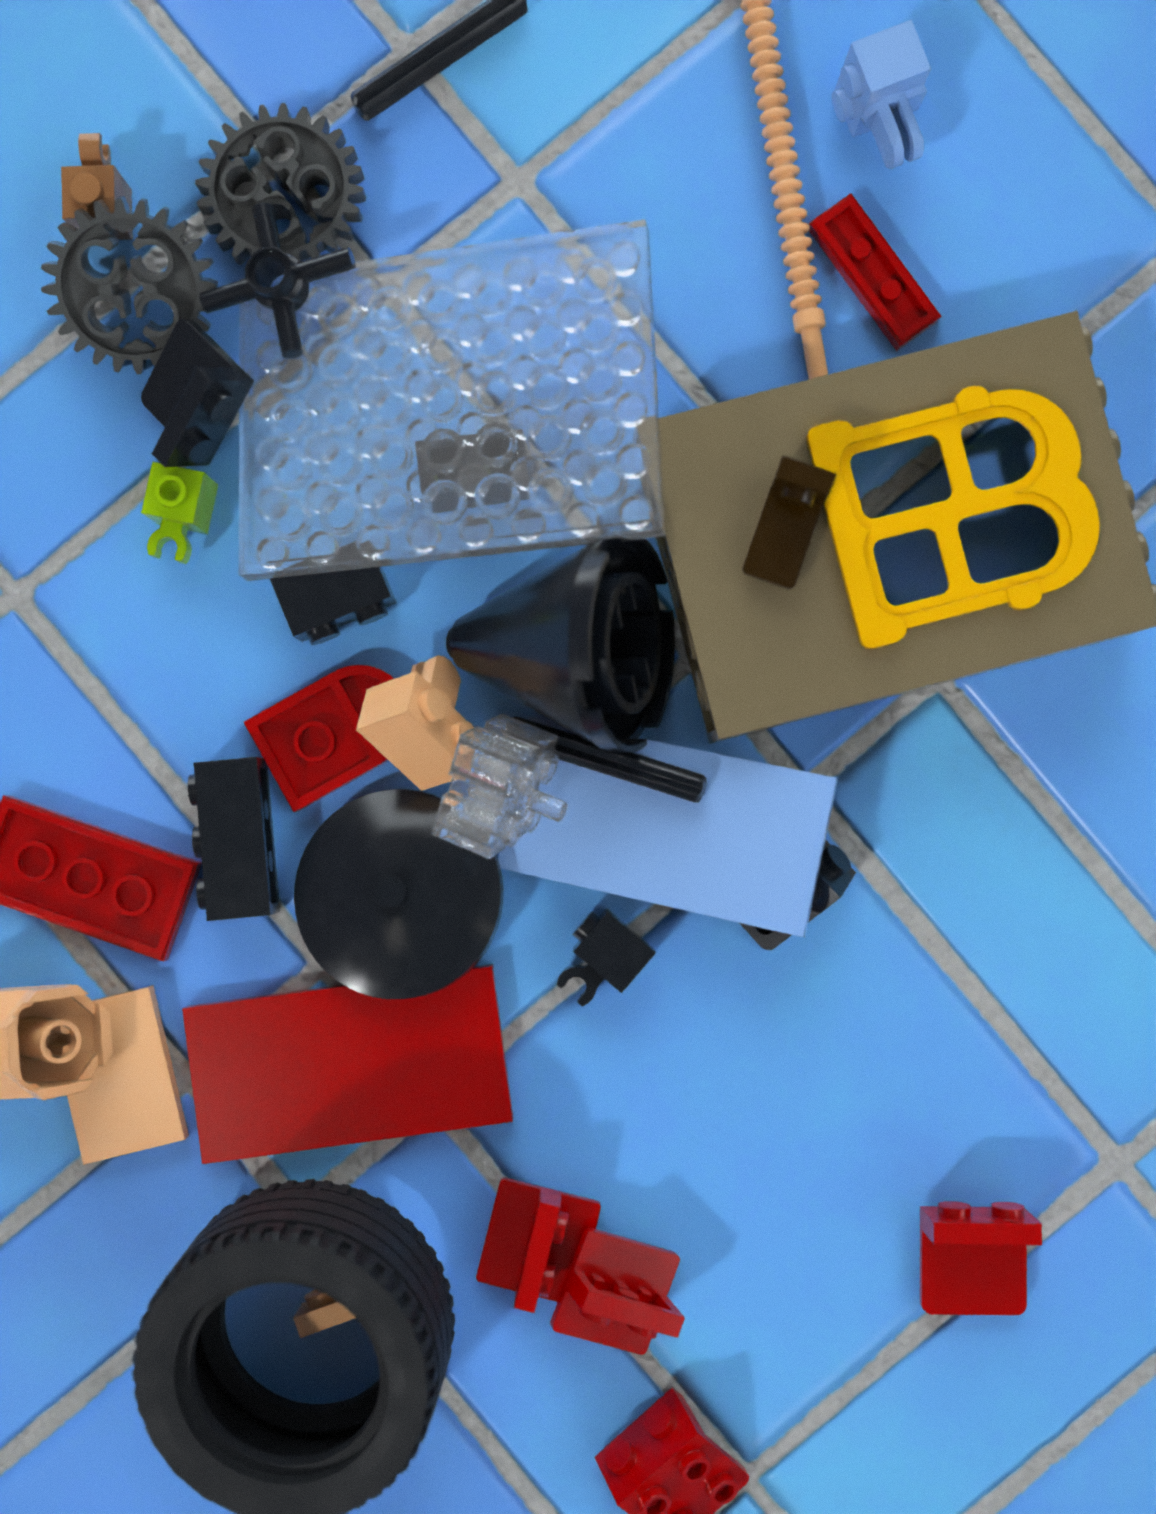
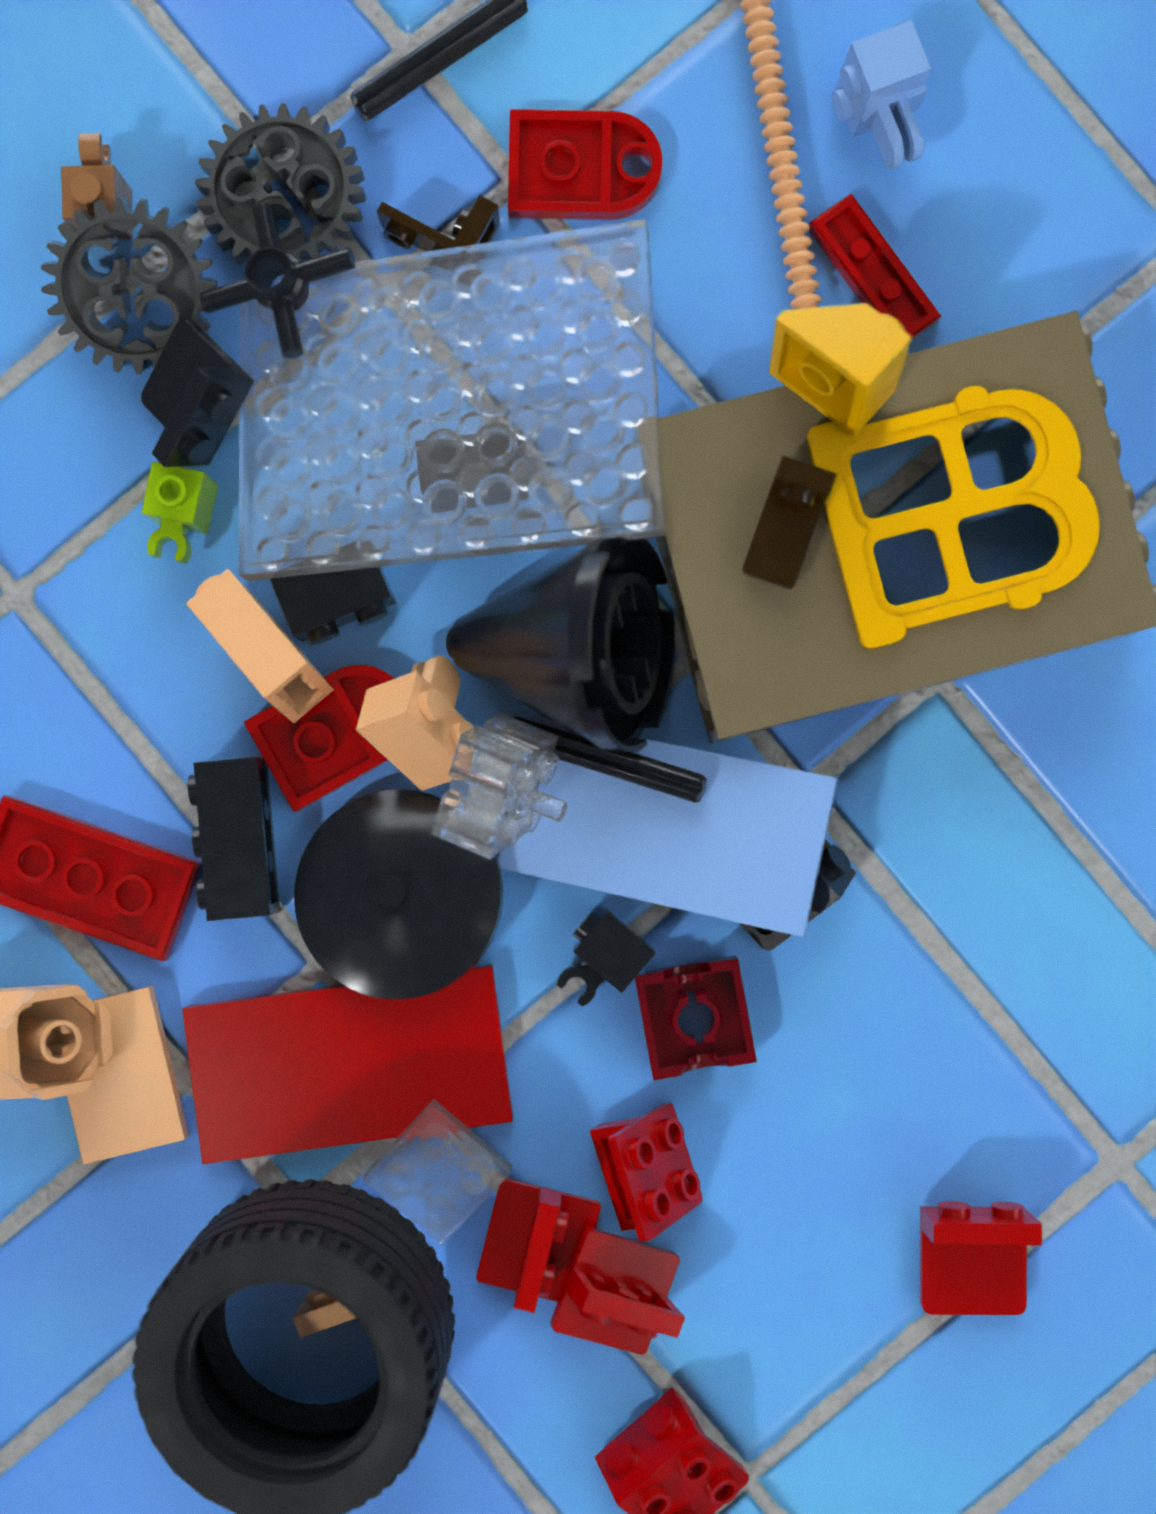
(259, 645): none -> light nougat brick
(437, 1172): none -> clear tile
(470, 228): none -> dark brown bracket
(573, 161): none -> red tile
(647, 1170): none -> red bracket
(726, 1039): none -> dark red brick
(840, 360): none -> yellow slope

